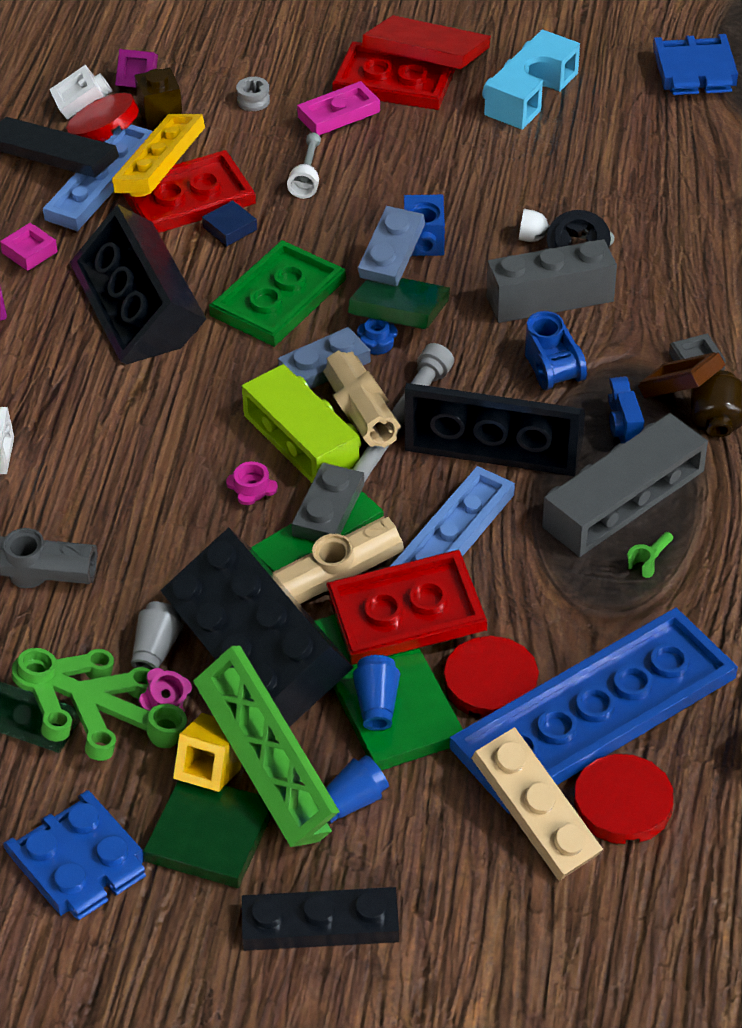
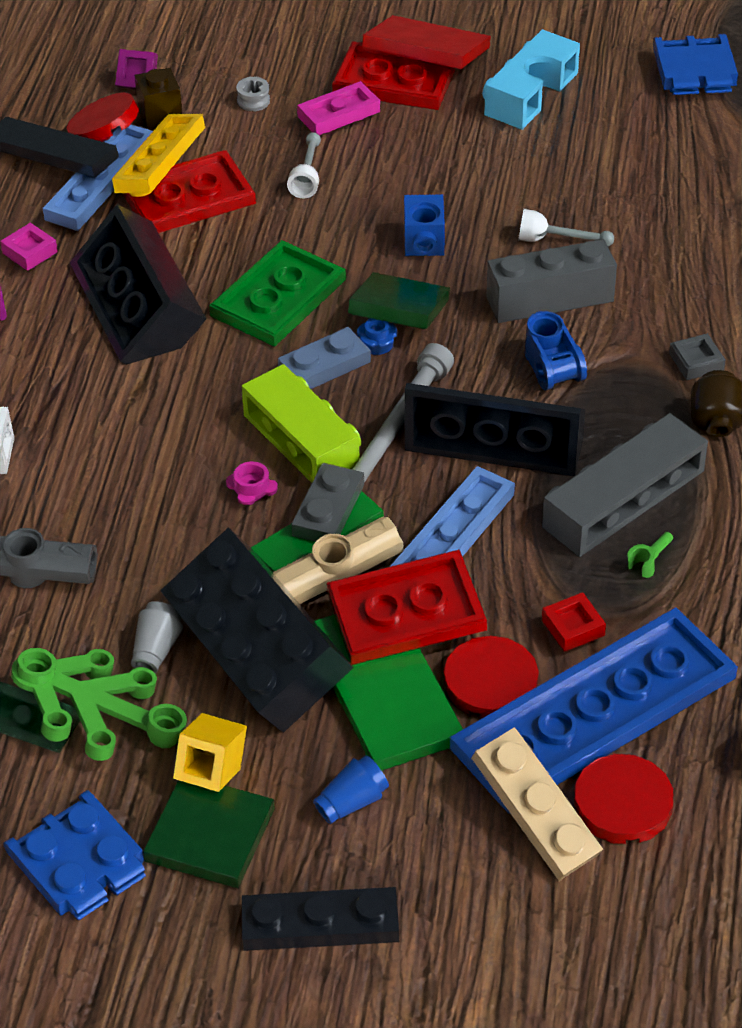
(79, 91): white bracket -> none
(169, 681): dark pink plate -> none
(229, 223): dark blue tile -> none
(267, 748): bright green fence -> none
(361, 399): tan piece -> none
(376, 688): blue cone -> none
(391, 246): sand blue plate -> none
(573, 621): none -> red plate
(577, 224): black gear -> none
(627, 418): blue plate -> none
(681, 375): reddish brown tile -> none

